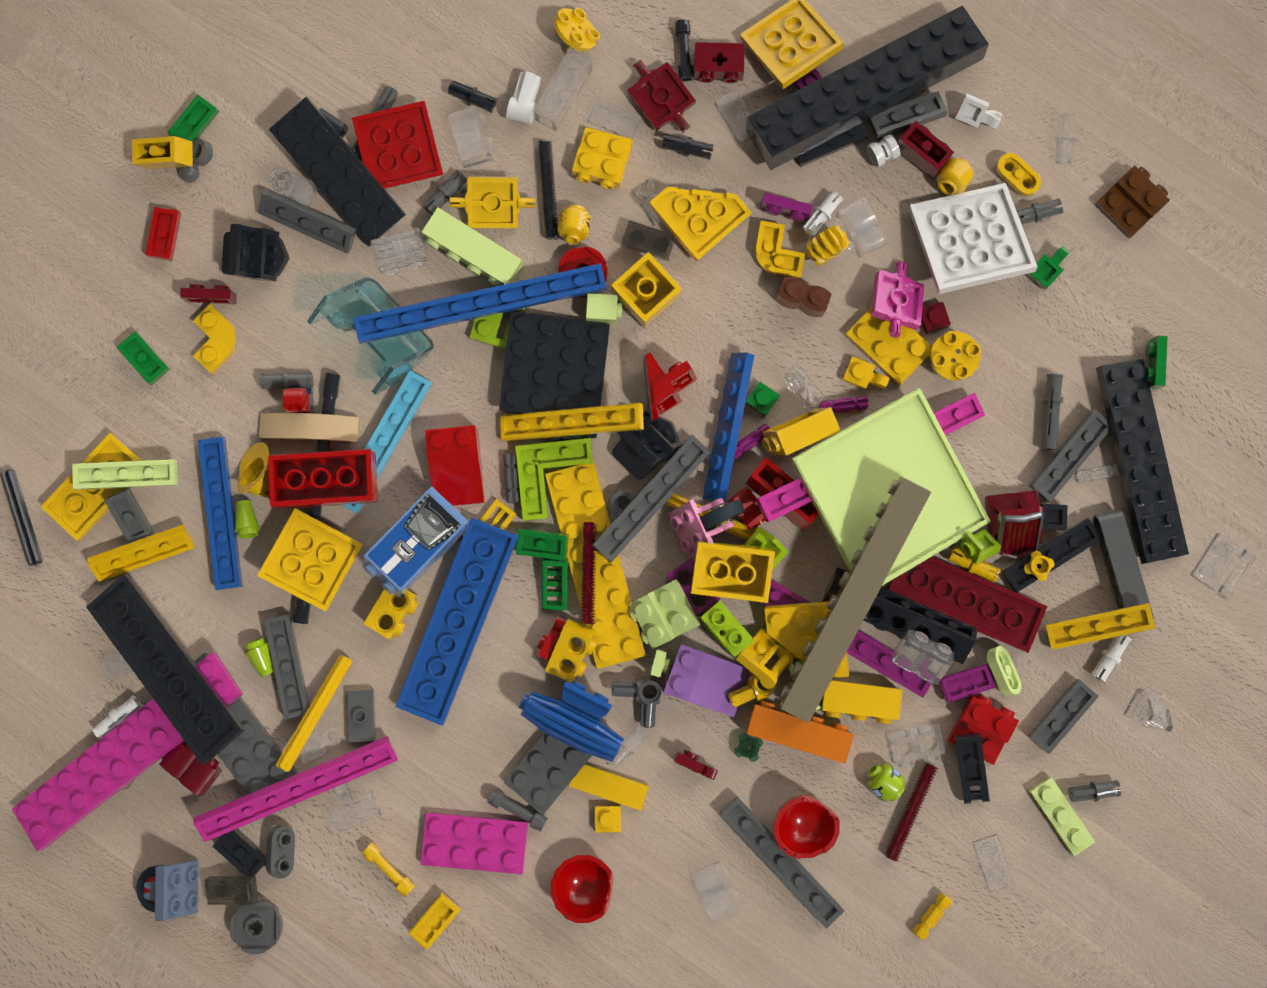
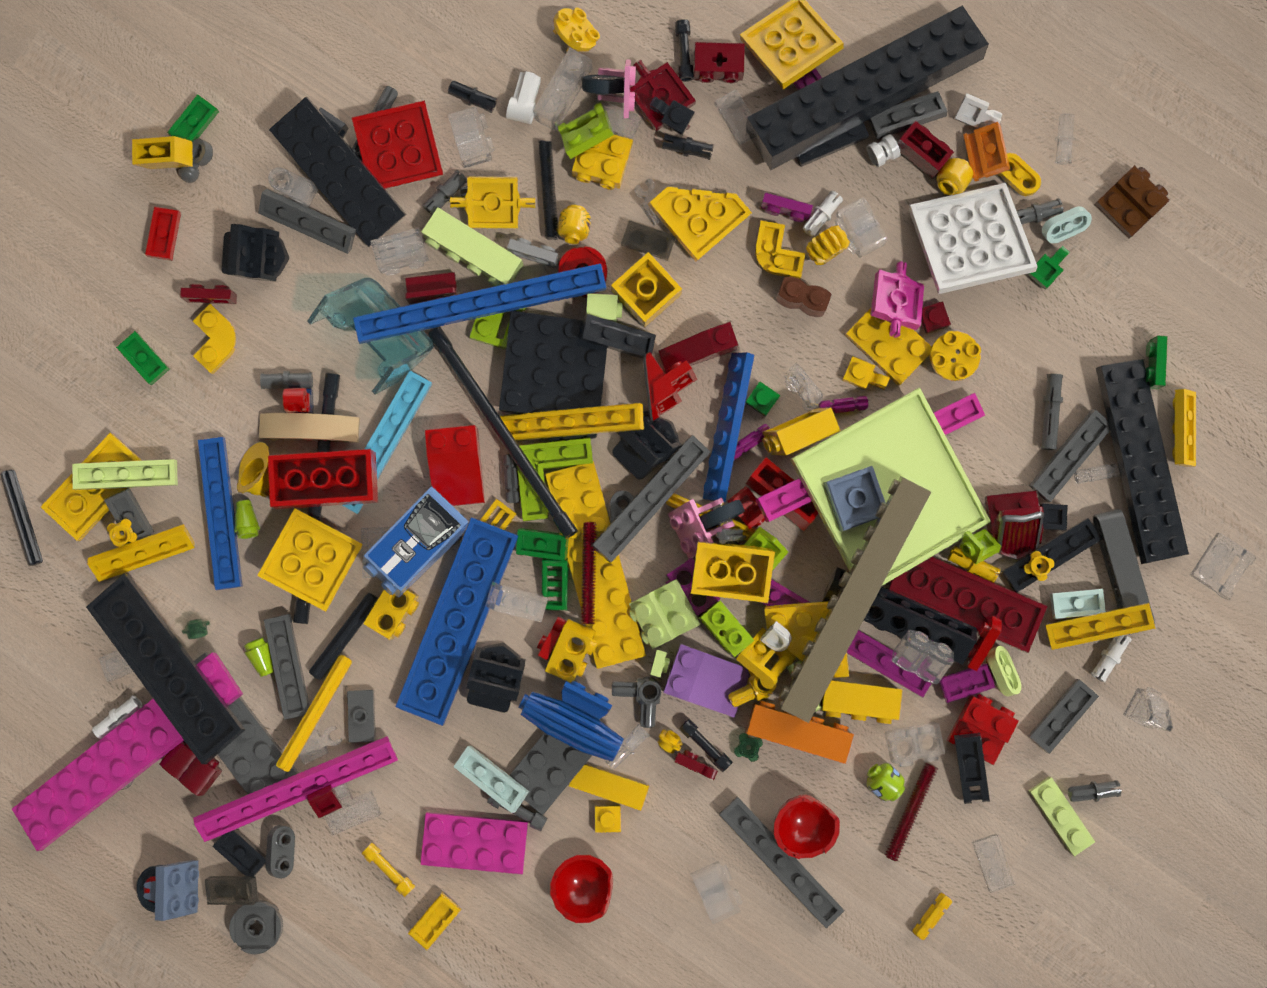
(119, 539): none -> yellow plate
(196, 629): none -> clear green plate
(324, 801): none -> dark red plate
(343, 636): none -> black axle
(430, 287): none -> dark red panel
(491, 779): none -> light aqua plate
(495, 677): none -> black piece
(516, 602): none -> clear brick
(543, 255): none -> light grey plate
(559, 517): none -> black piece
(586, 131): none -> lime plate
(613, 82): none -> plate
(616, 336): none -> black plate
(669, 741): none -> yellow plate
(675, 116): none -> black plate
(701, 346): none -> dark red slope
(721, 761): none -> black bar
(730, 536): none -> dark grey axle
(776, 637): none -> white tile
(855, 498): none -> sand blue tile
(986, 151): none -> orange plate
(987, 636): none -> red plate
(1066, 224): none -> light aqua plate
(1077, 603): none -> light aqua plate
(1184, 428): none -> yellow plate

